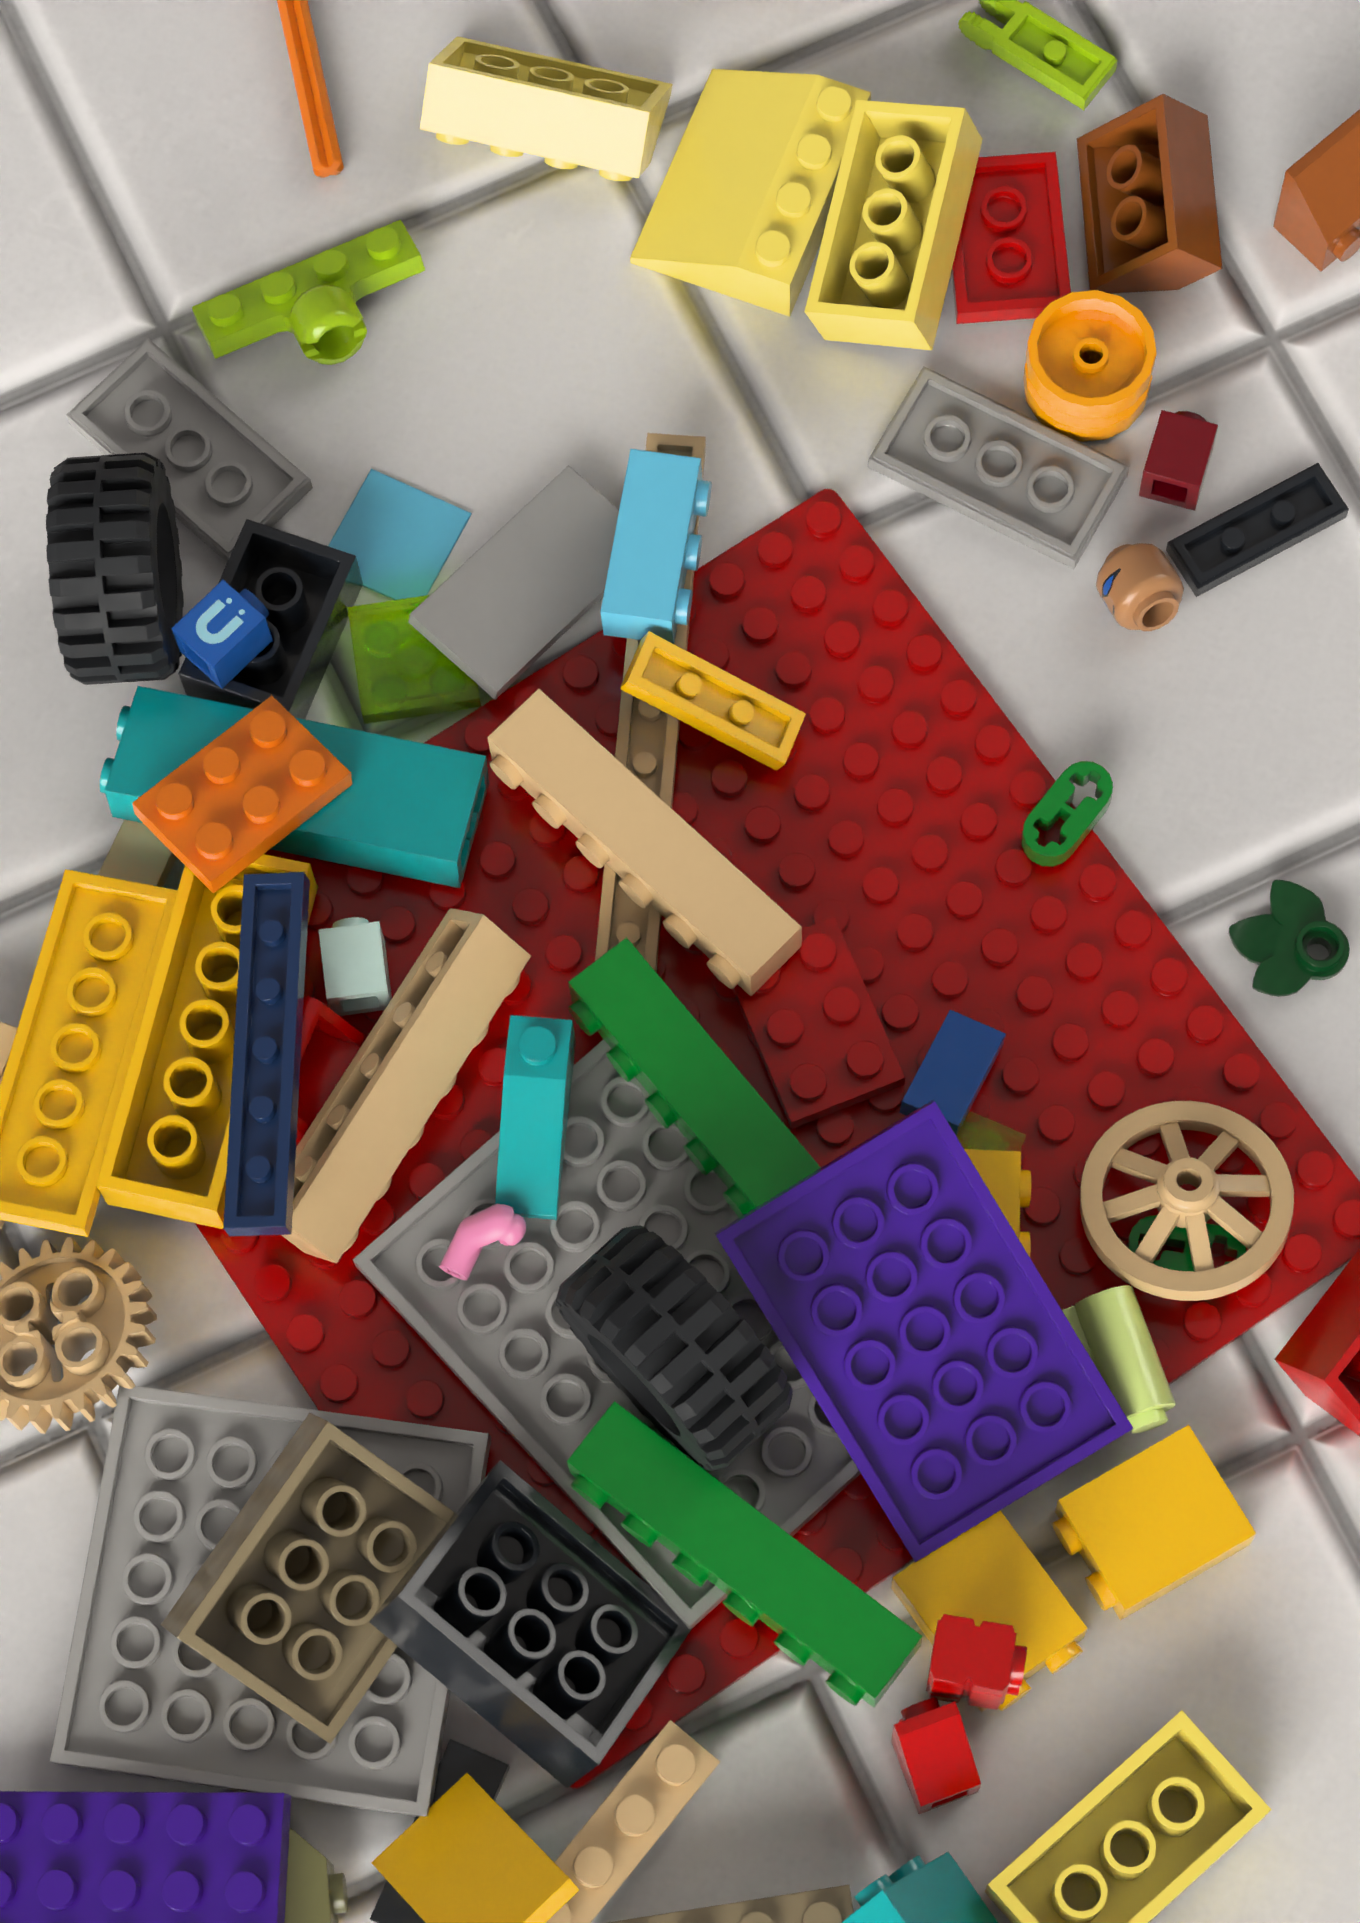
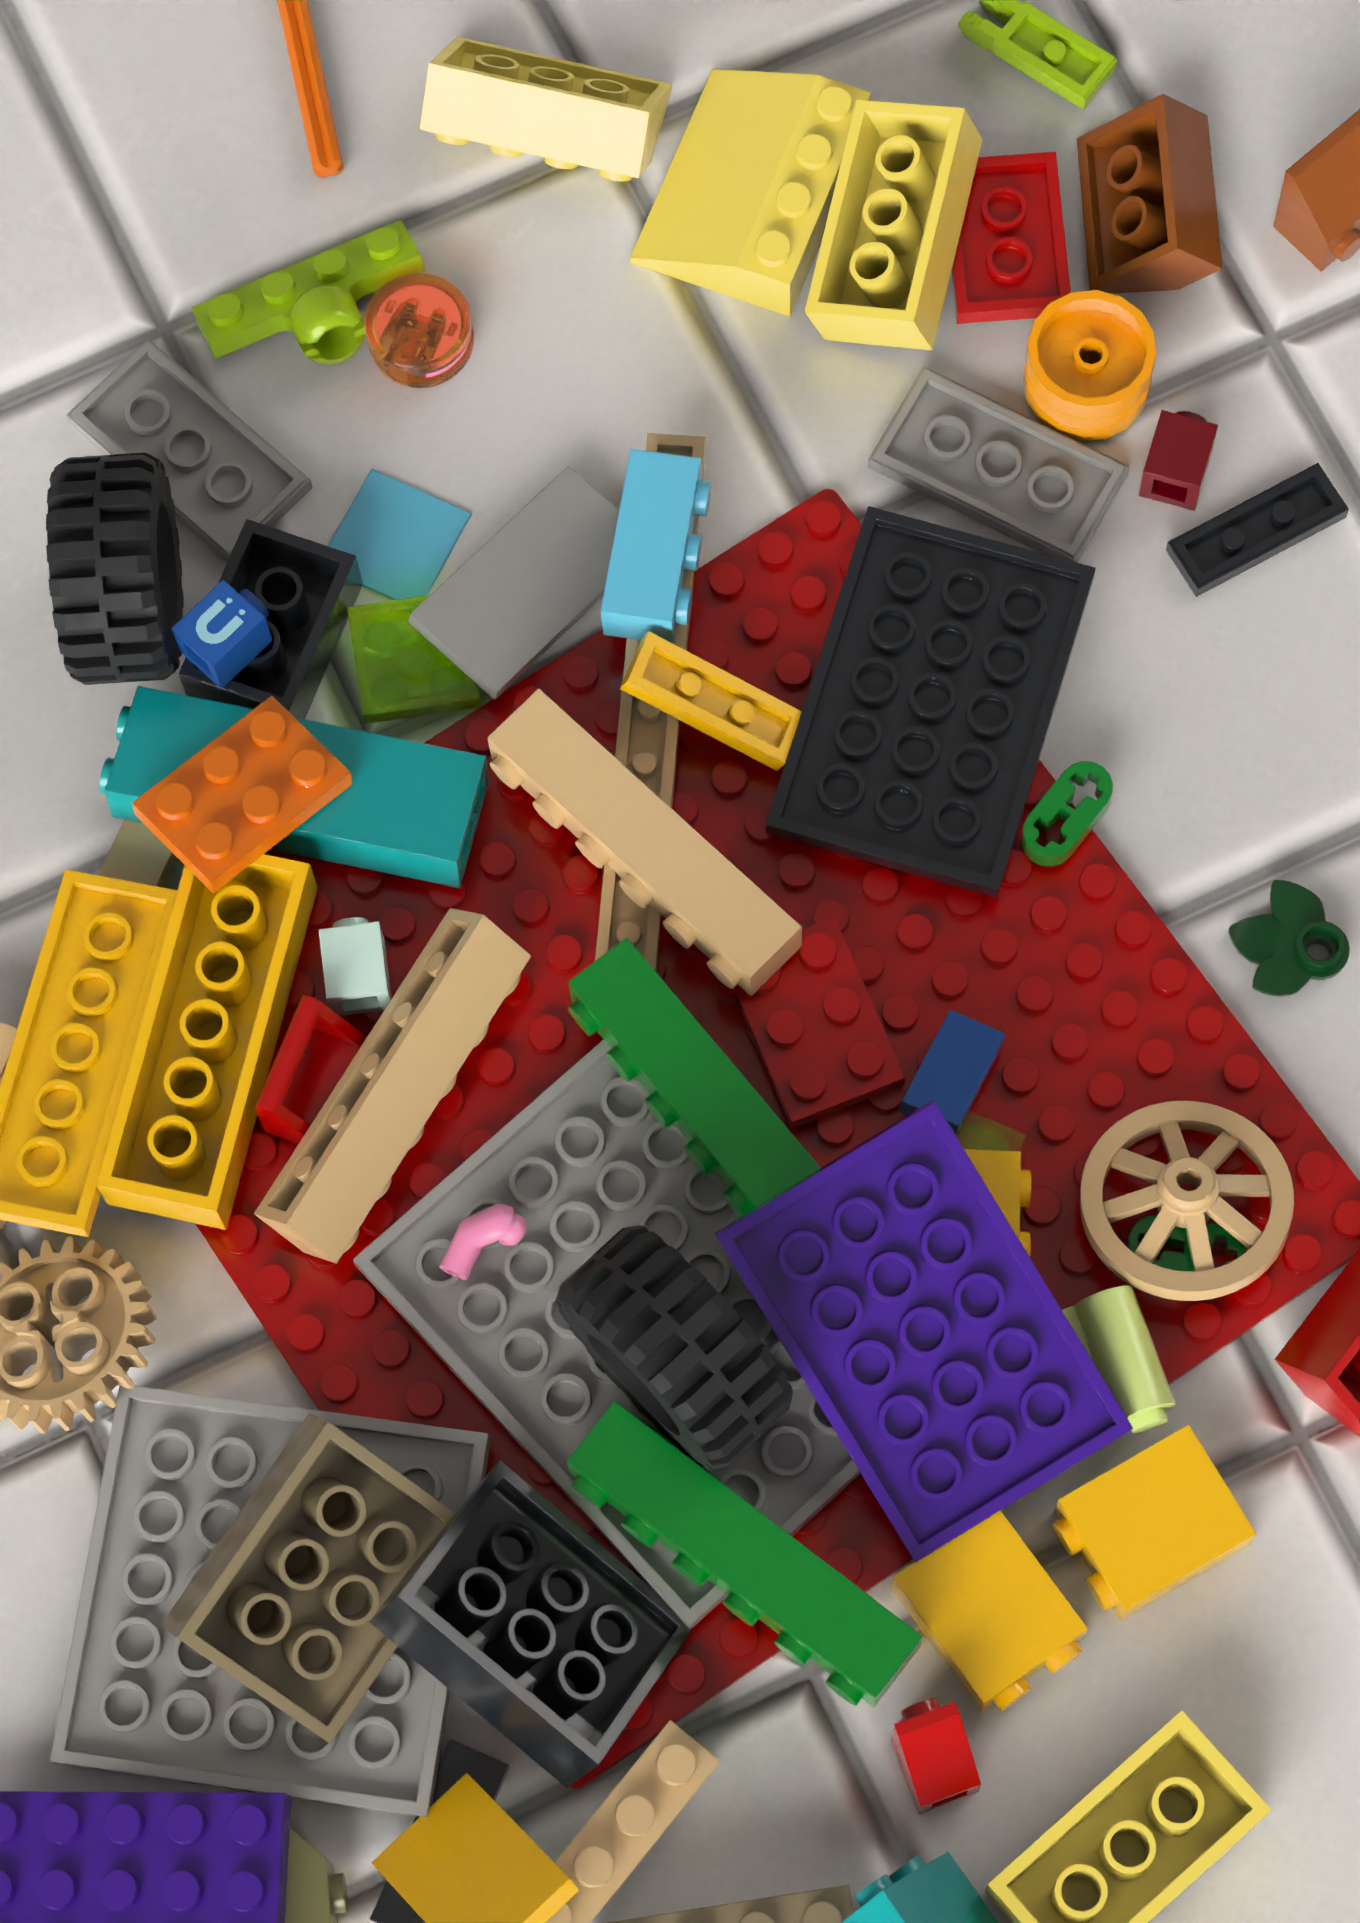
(267, 1055): dark blue plate -> none
(419, 330): none -> clear orange head
(534, 1114): teal slope -> none
(931, 701): none -> black plate
(975, 1662): red brick -> none
(1140, 587): medium nougat head -> none

